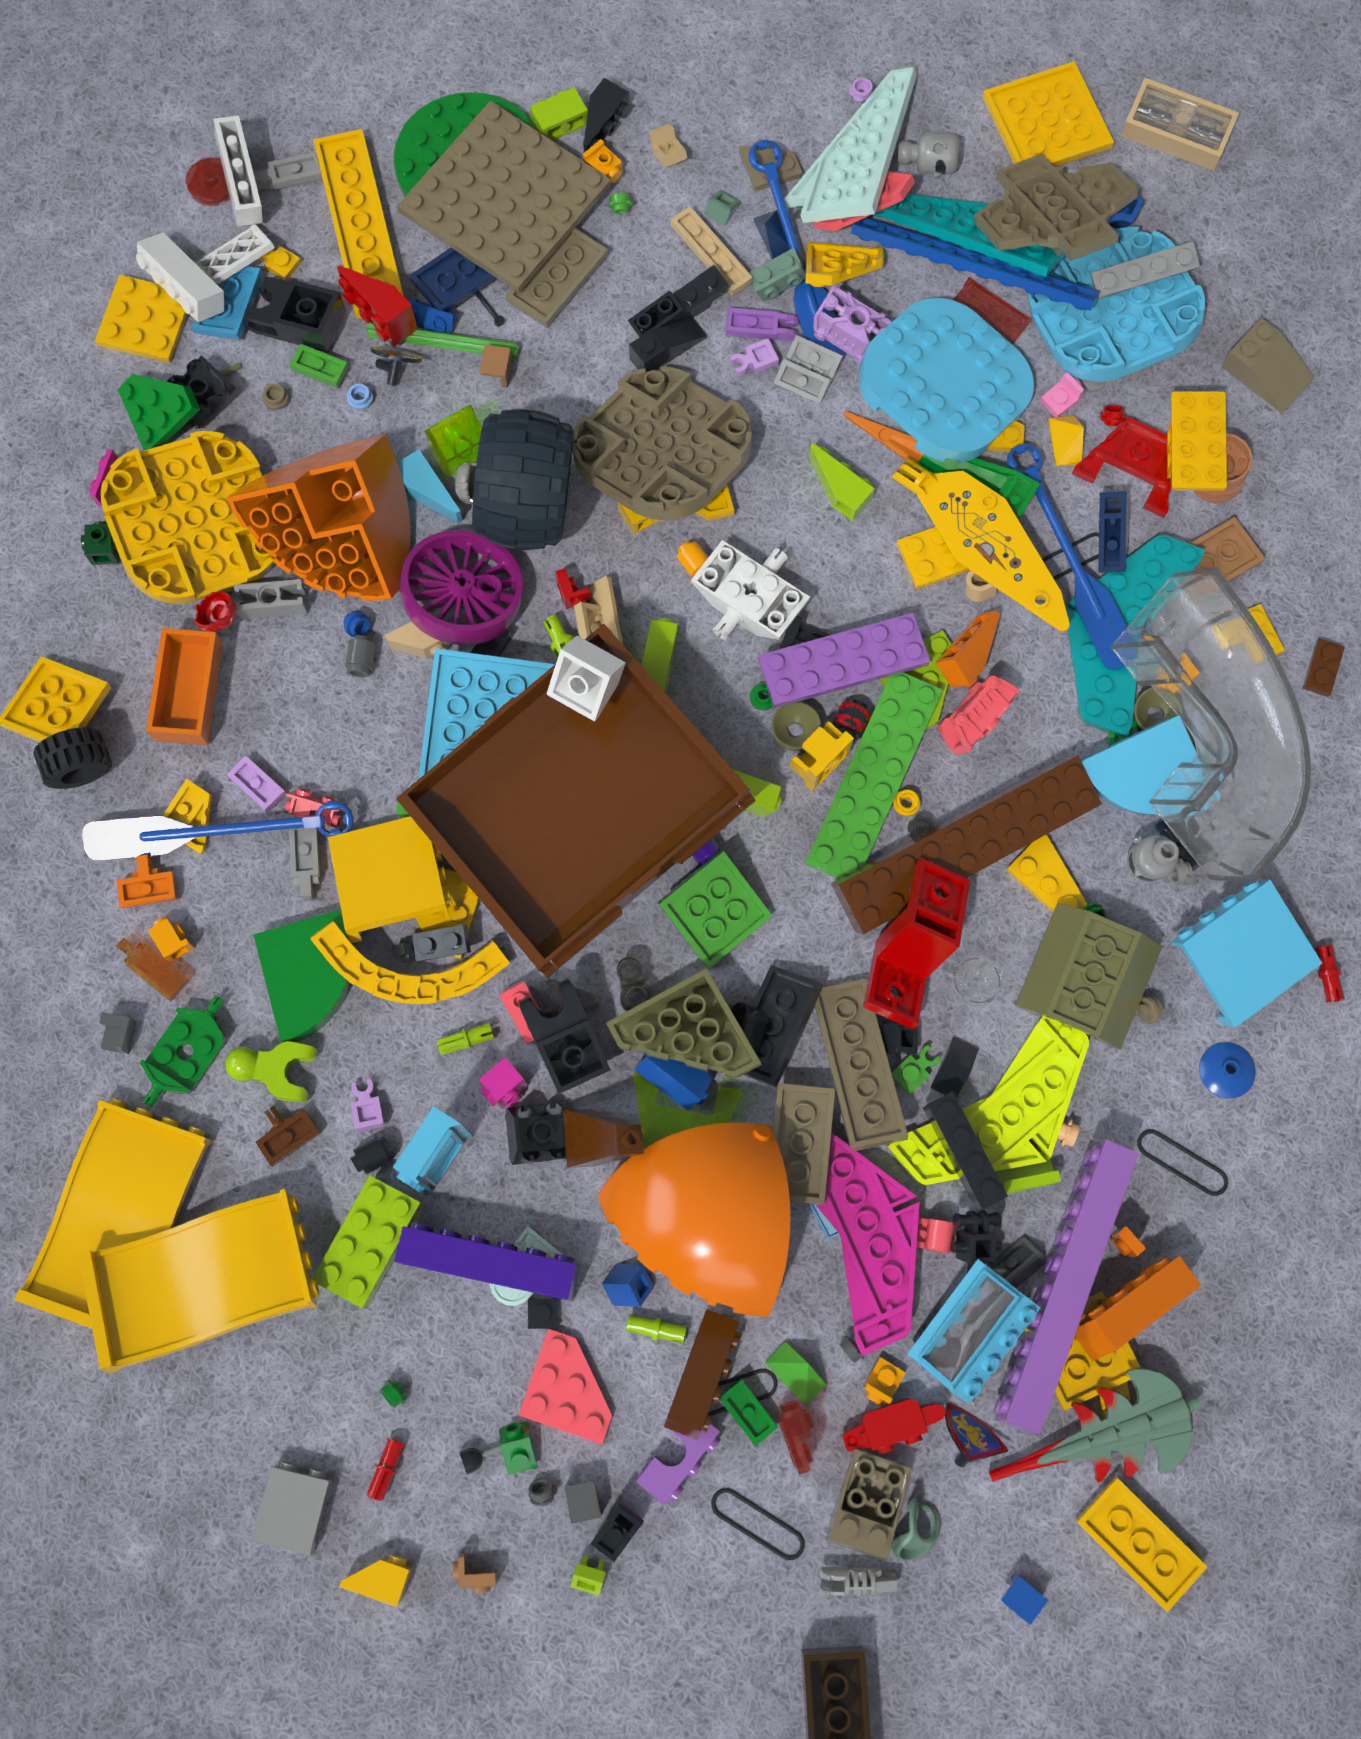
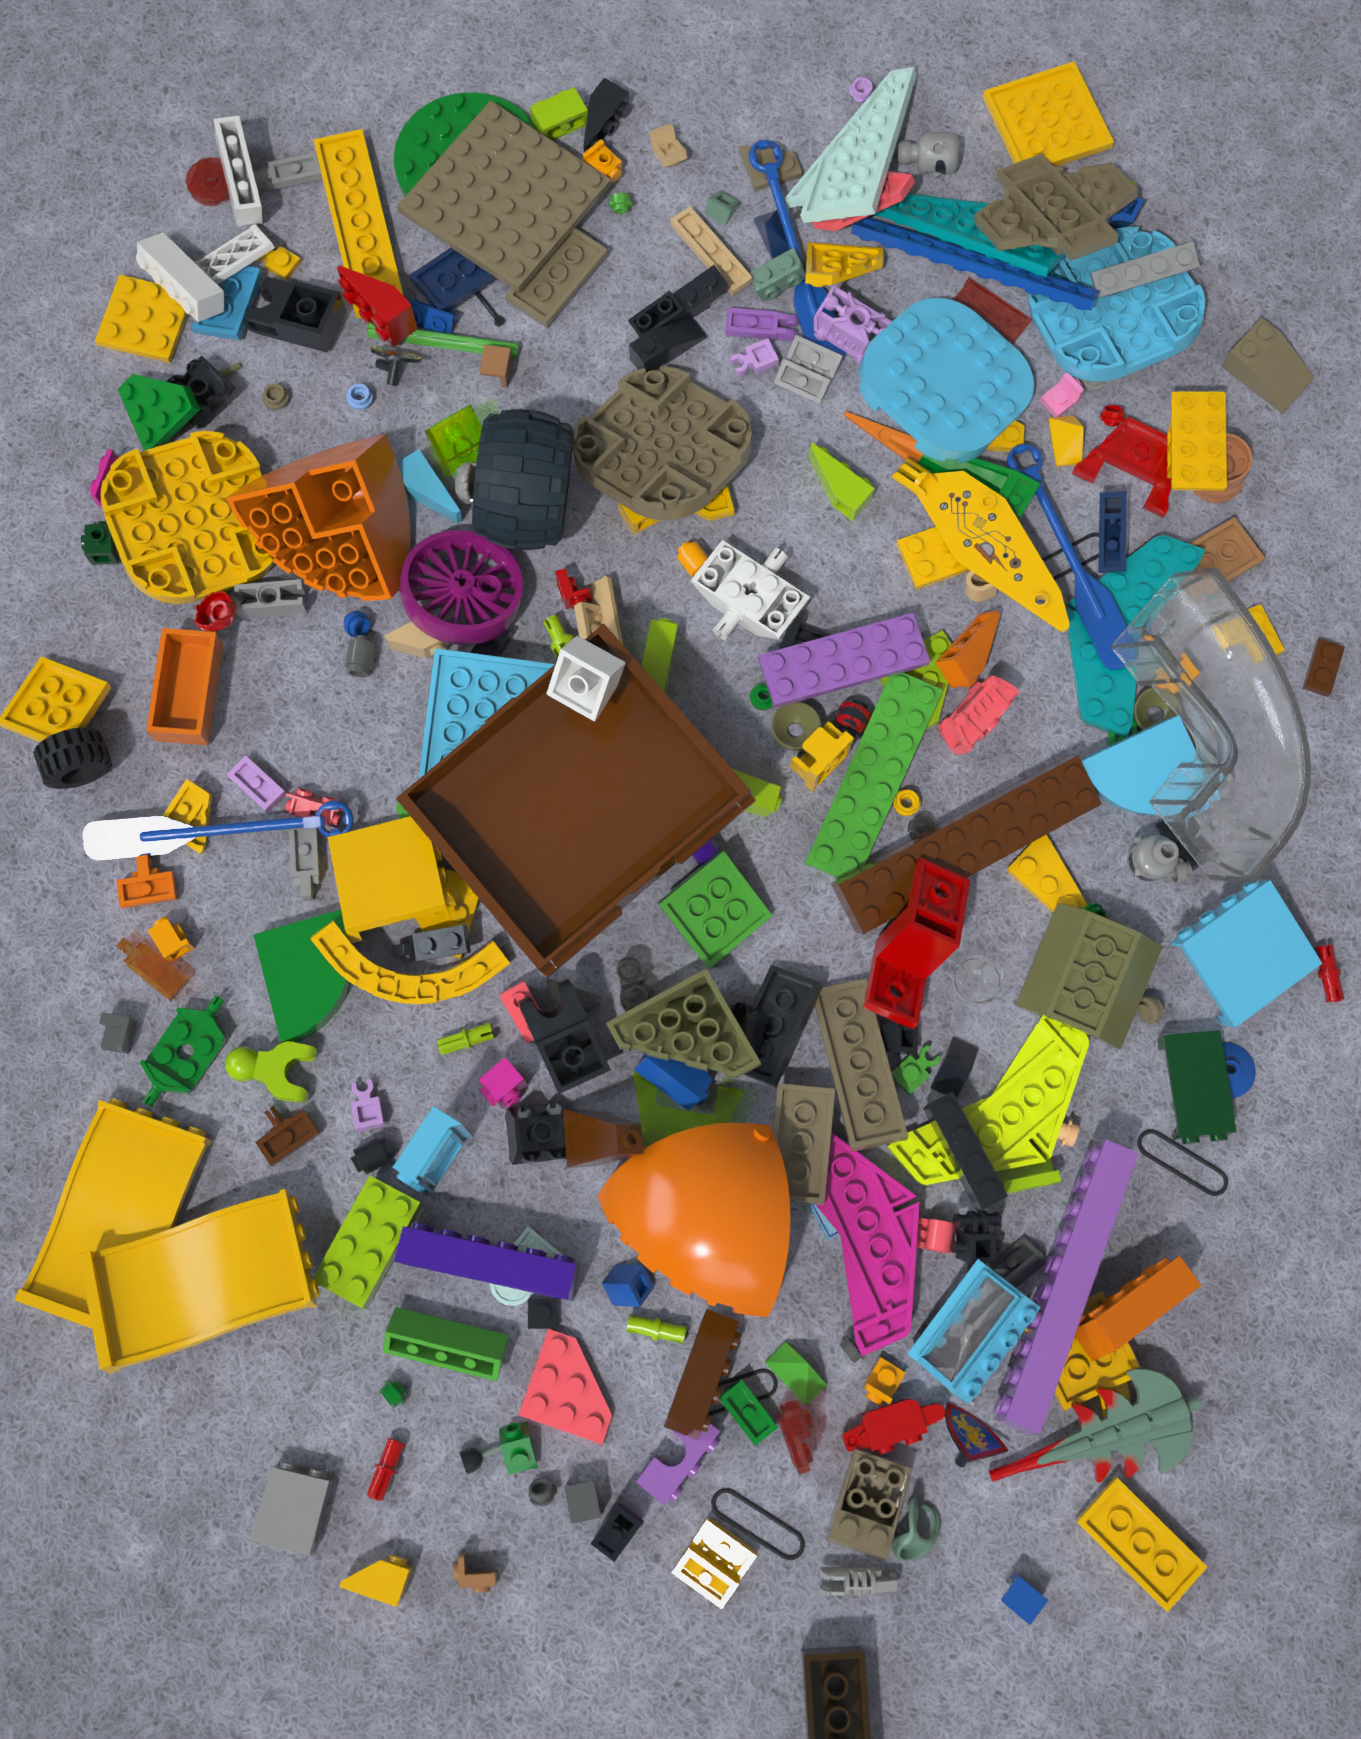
(319, 365): bright green plate -> none
(451, 1343): none -> bright green brick
(588, 1578): lime tile -> none
(715, 1562): none -> slope
(1127, 1242): orange plate -> none
(1179, 124): brick -> none
(1199, 1086): none -> dark green panel

